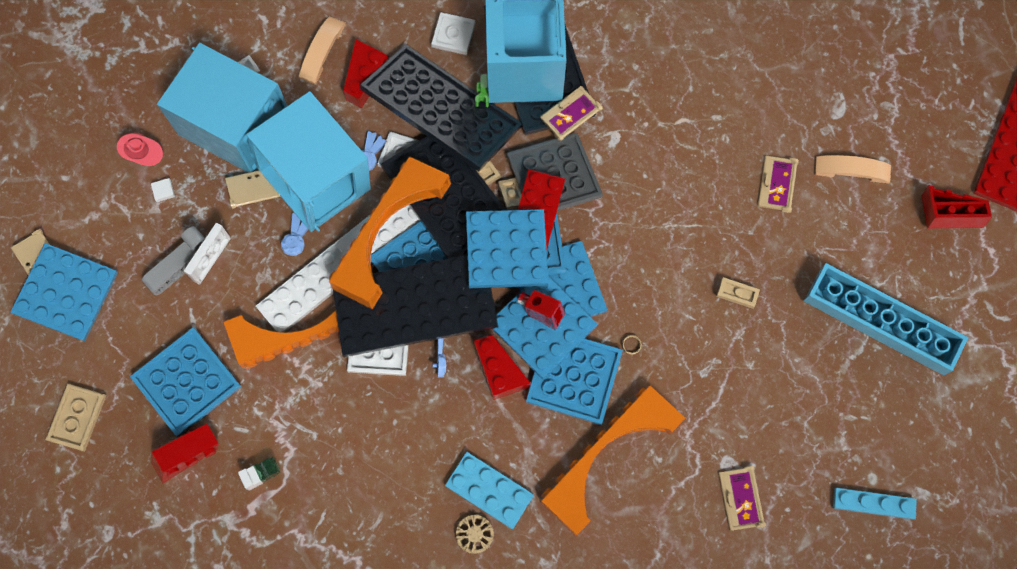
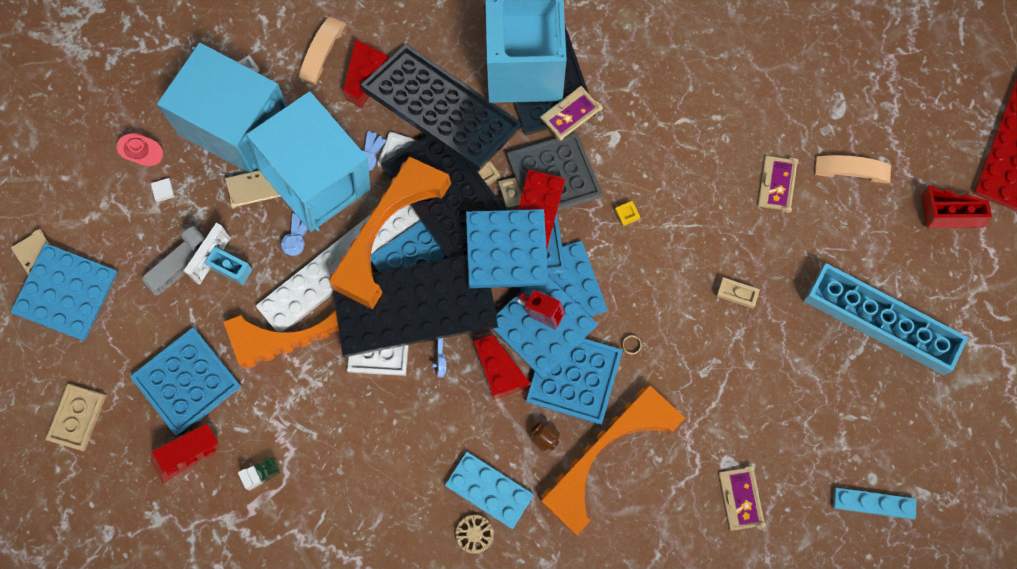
(228, 266): none -> medium azure brick
(453, 33): white plate -> none
(482, 88): bright green plate -> none
(545, 436): none -> reddish brown head
(627, 213): none -> yellow plate

